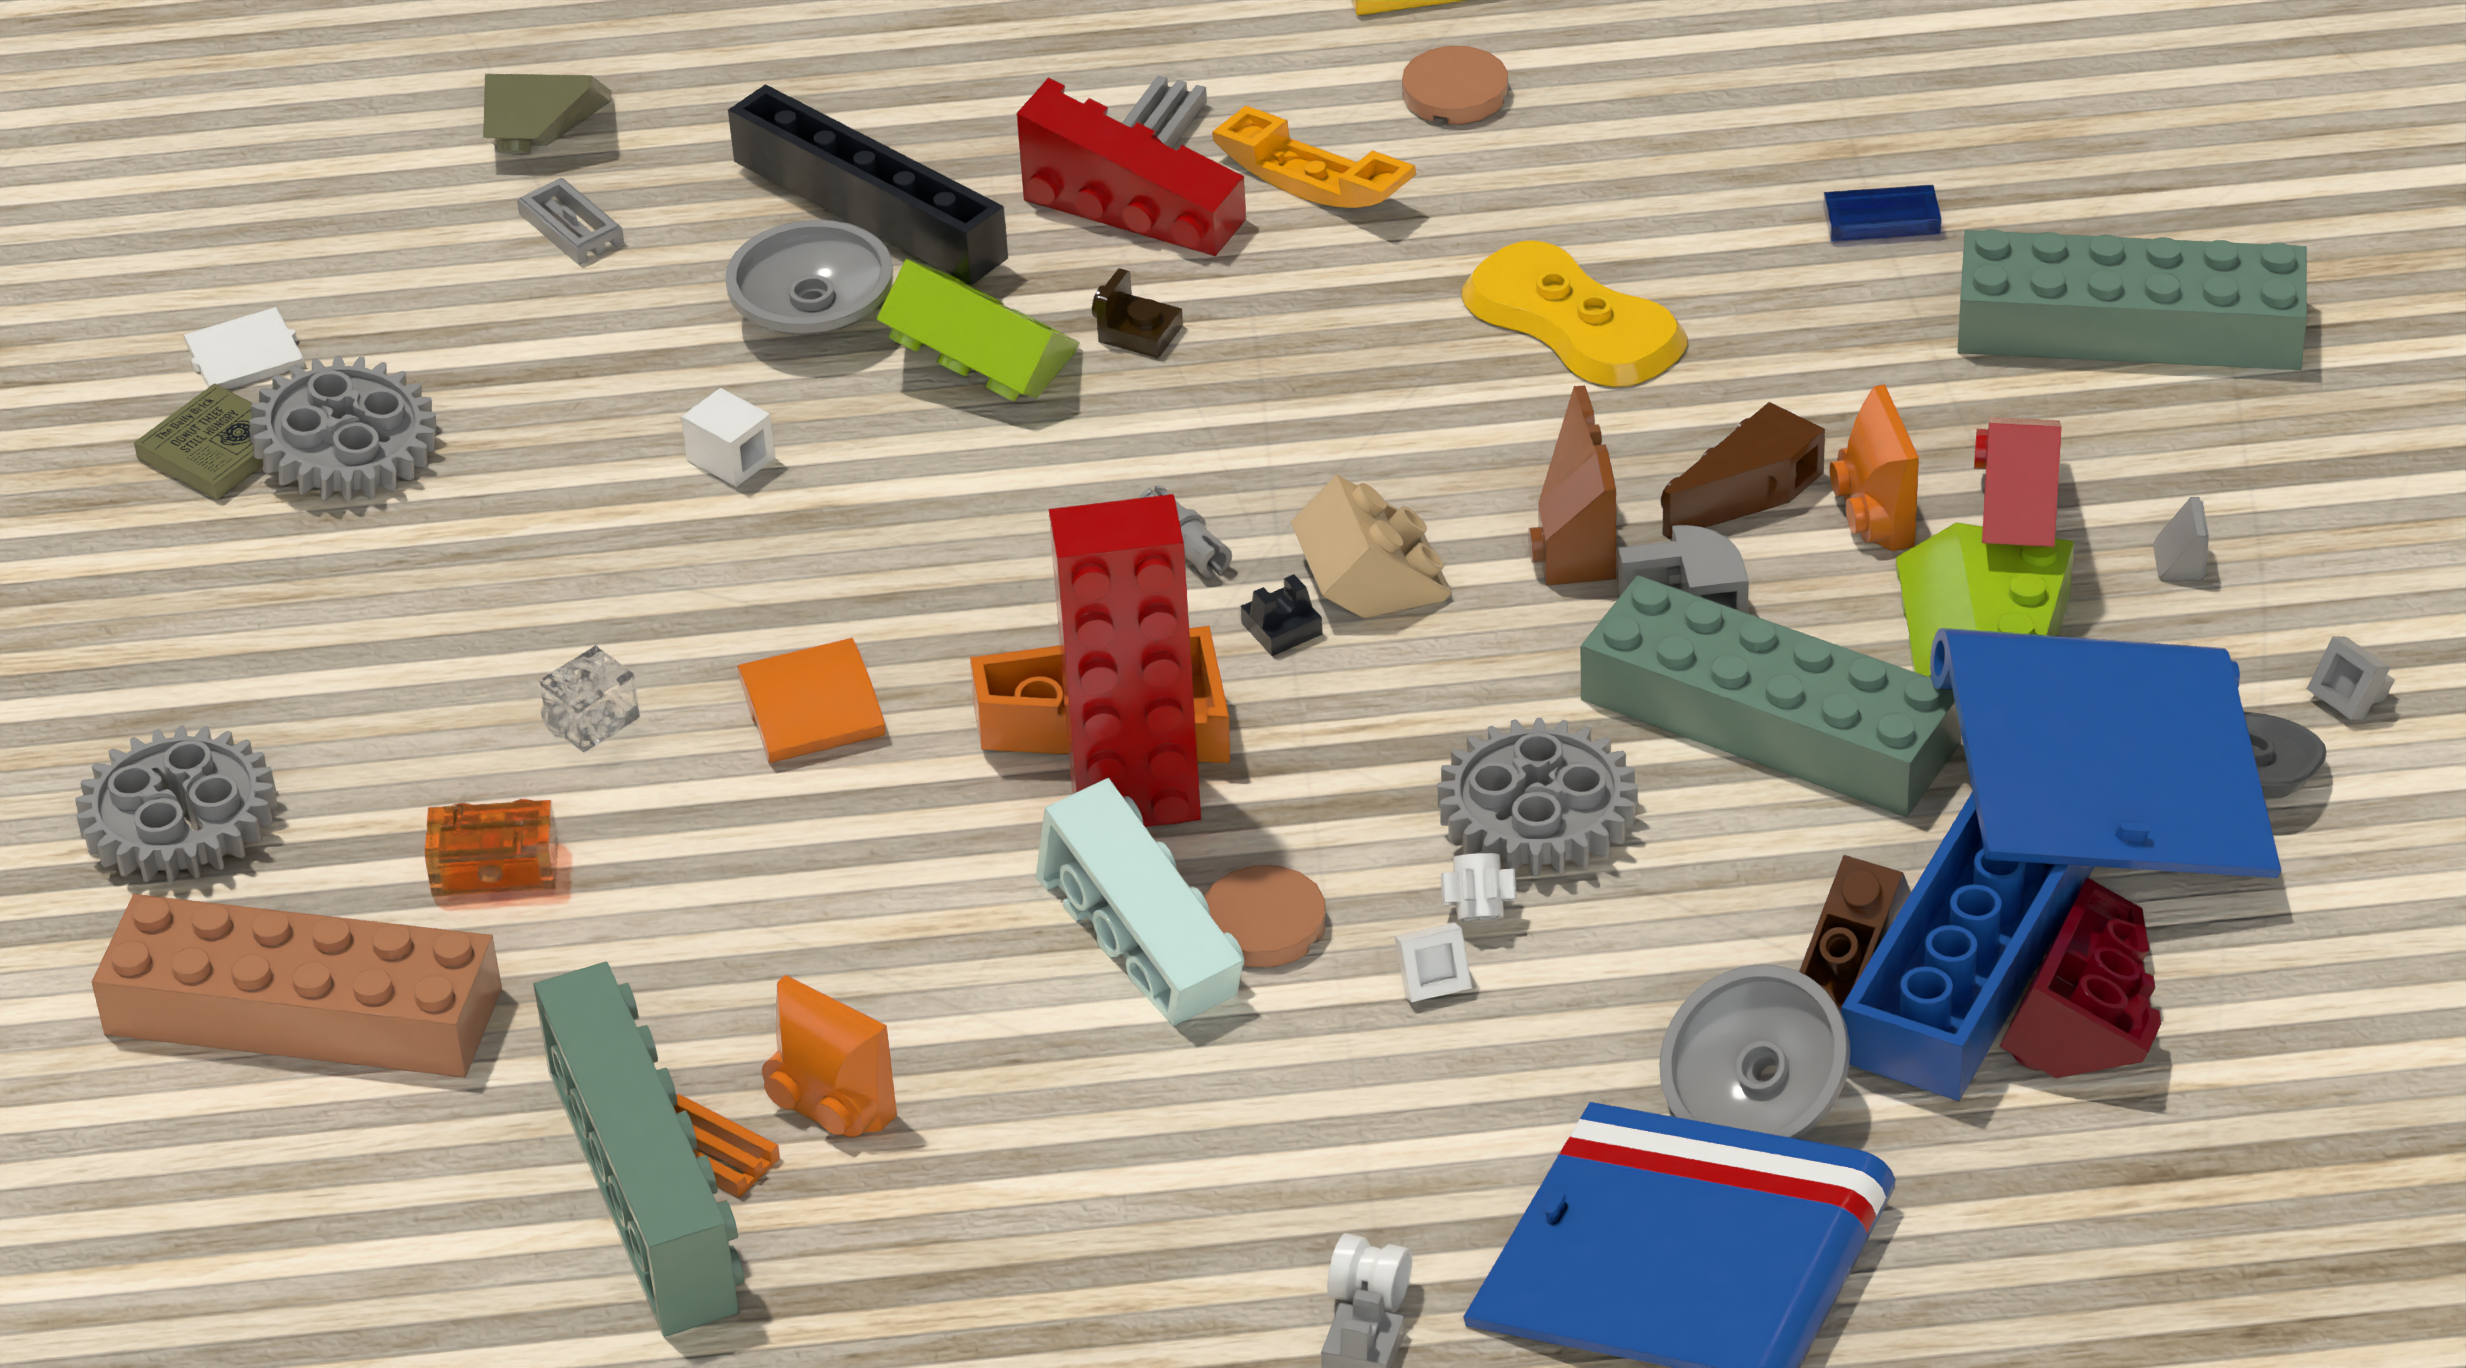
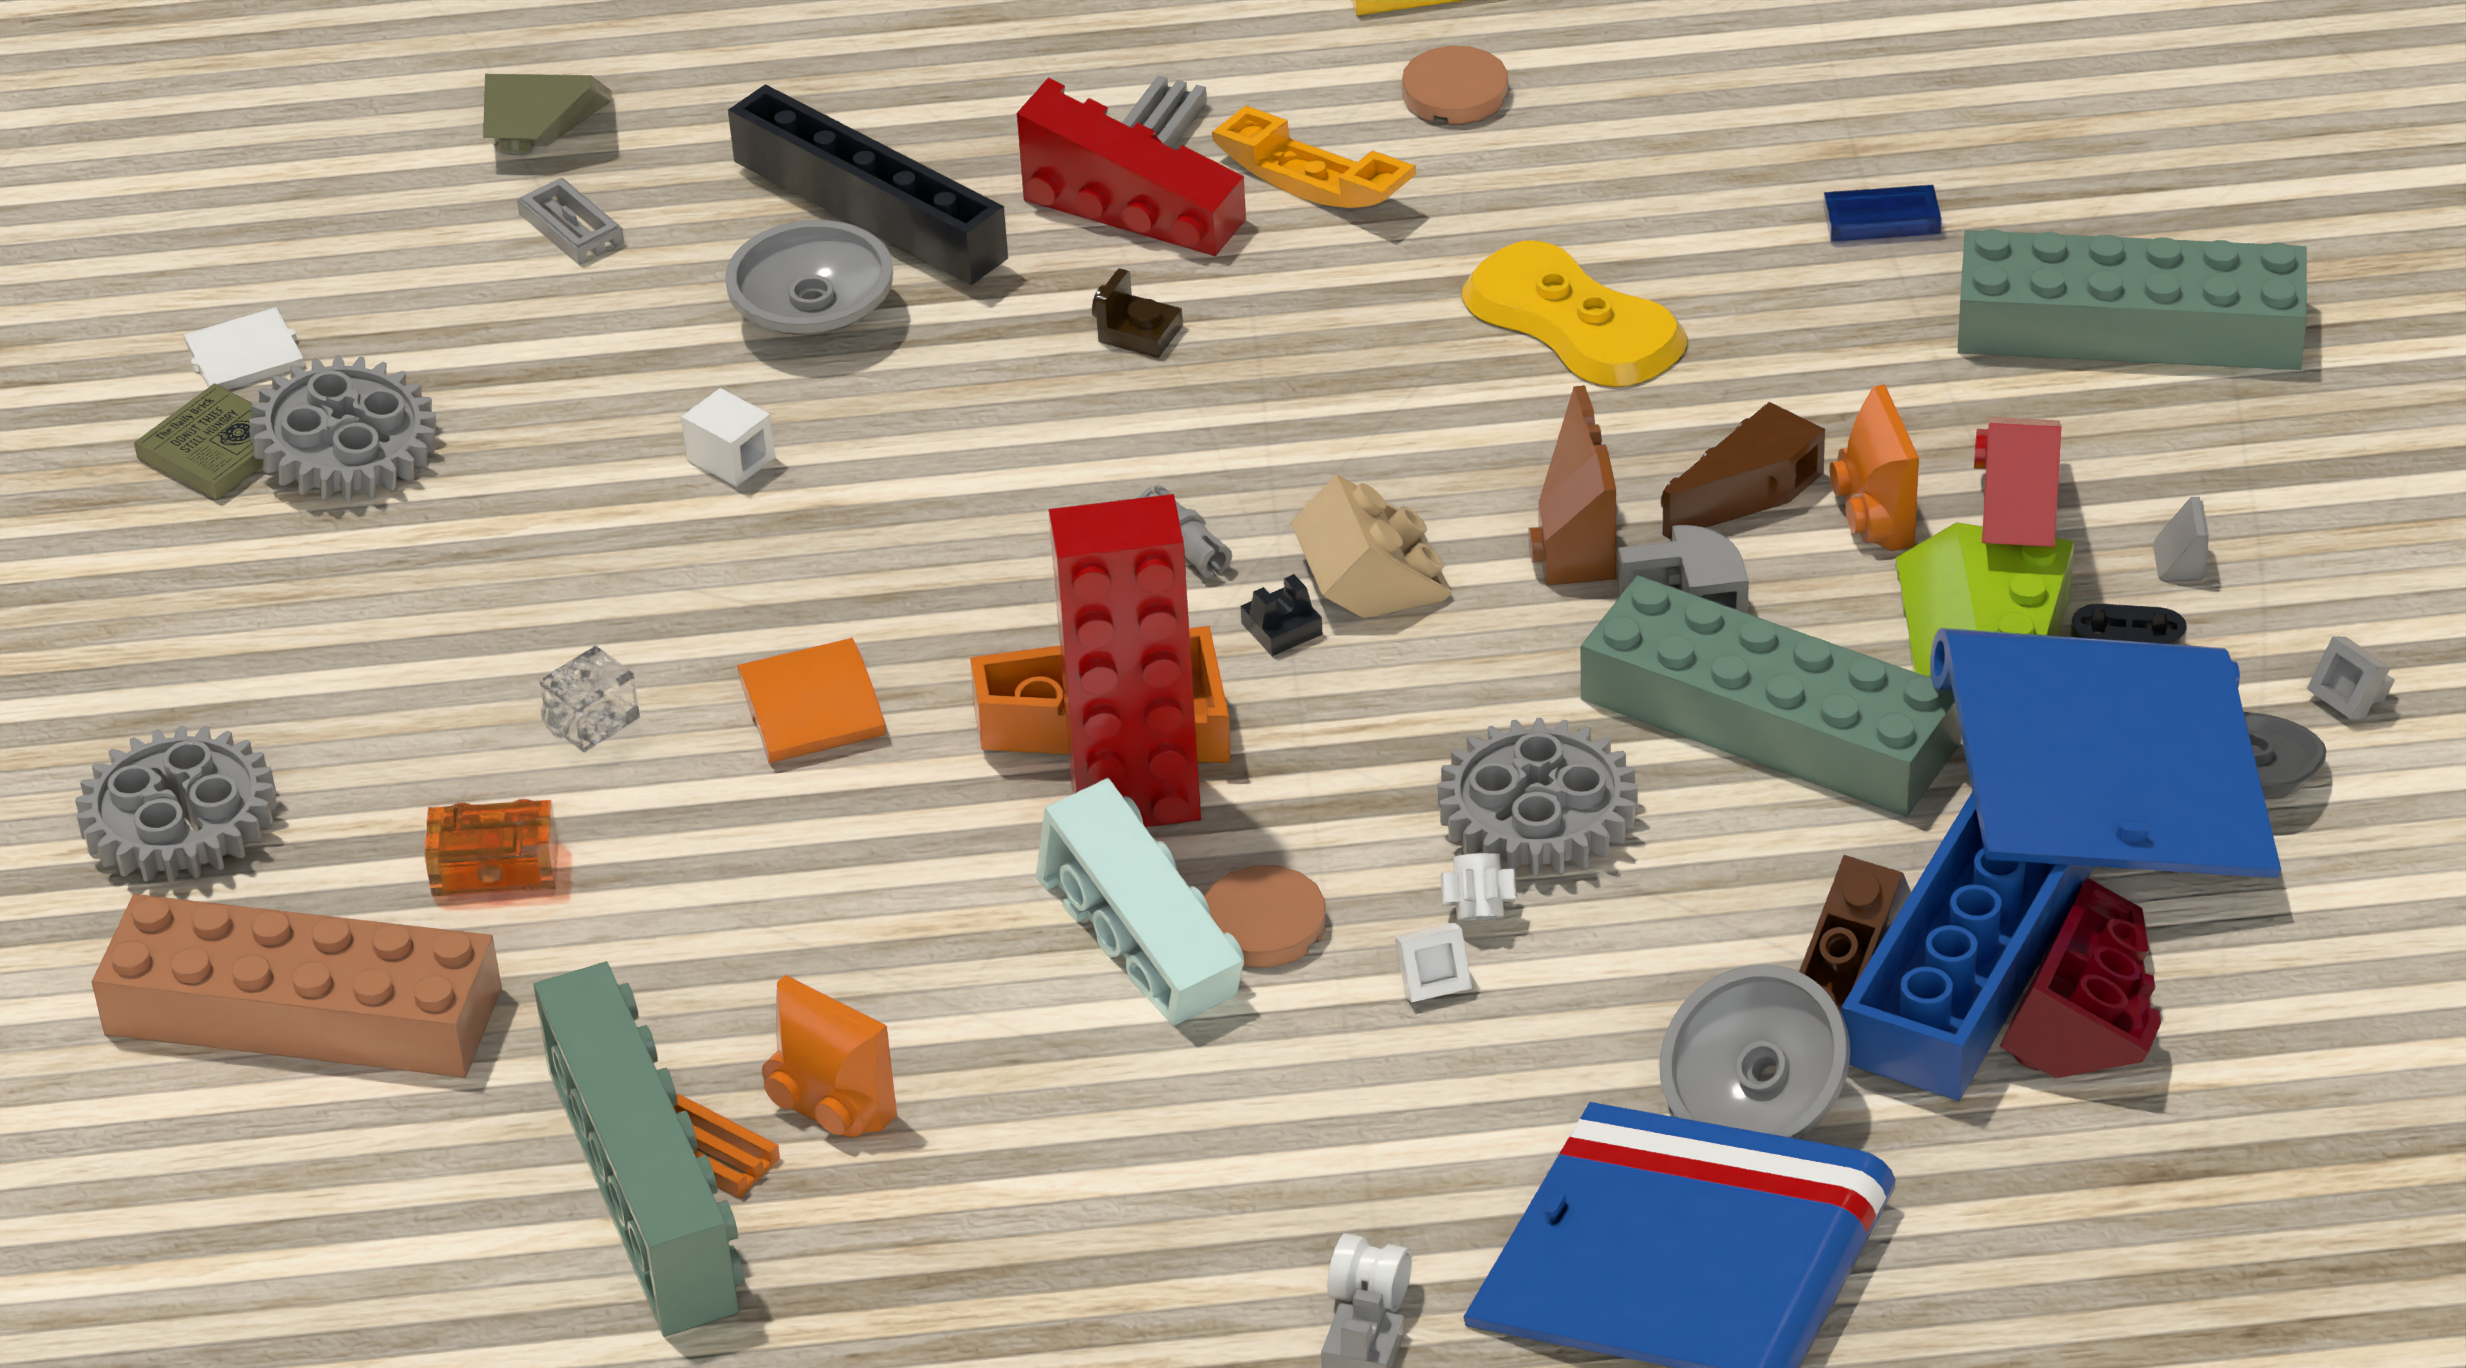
(974, 331): lime wedge -> none
(2129, 624): none -> black beam

